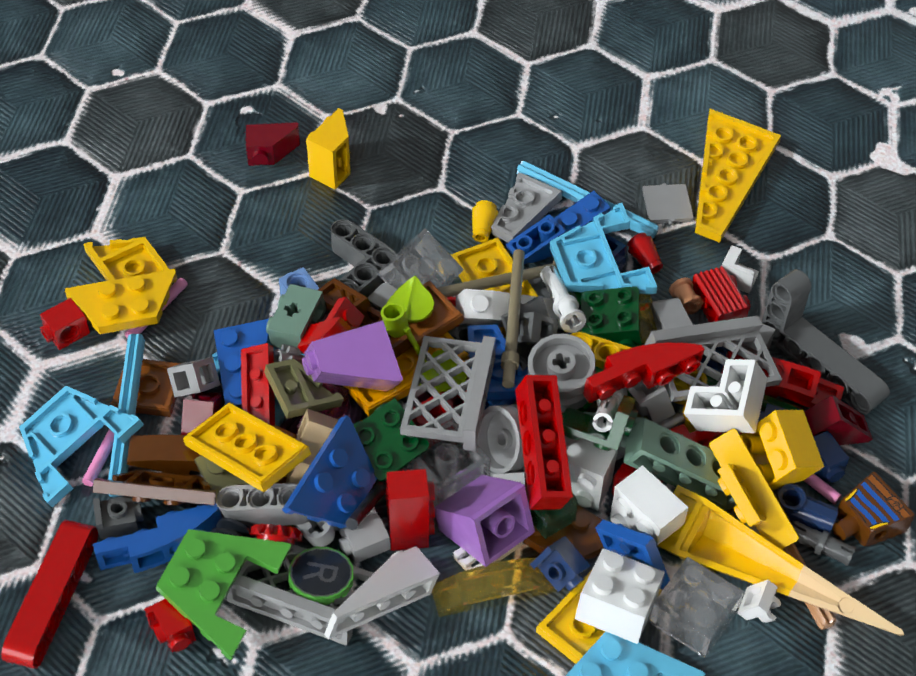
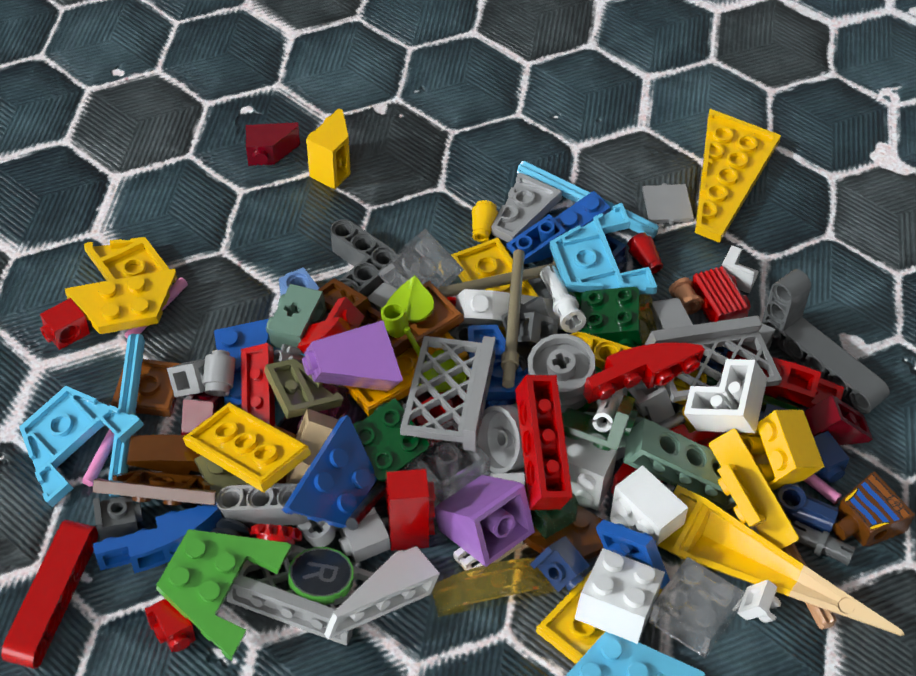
(218, 373): none -> light grey brick

